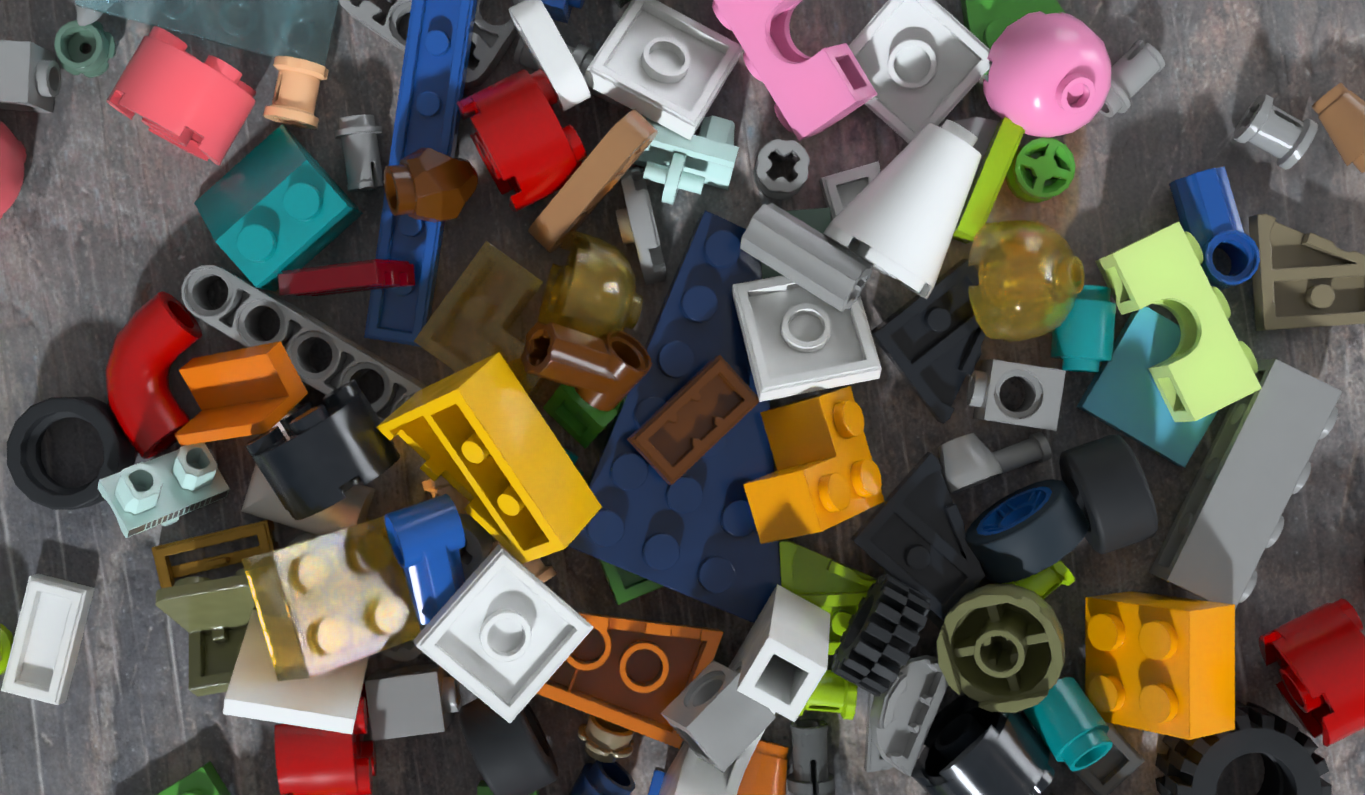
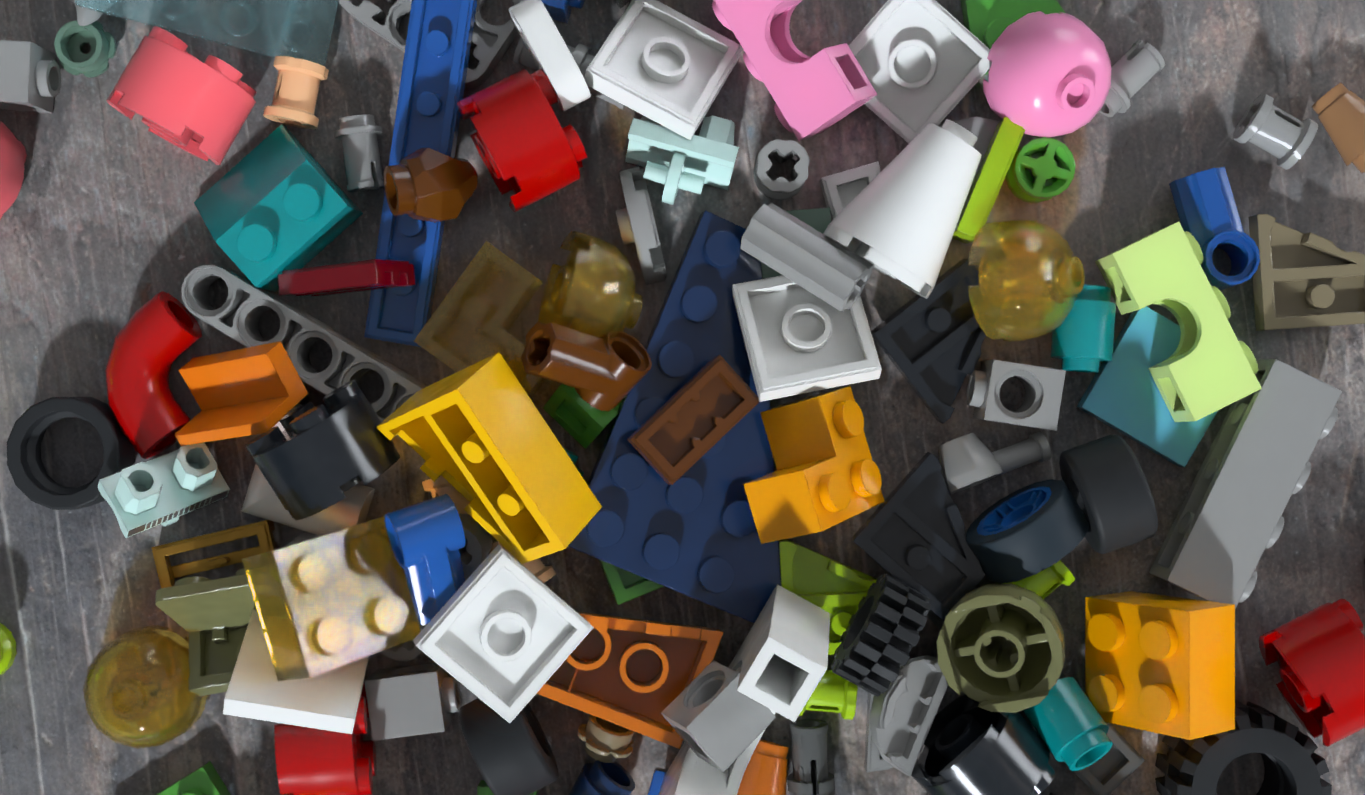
(47, 639): white tile -> none
(141, 688): none -> clear yellow cylinder
(593, 180): medium nougat beam -> none

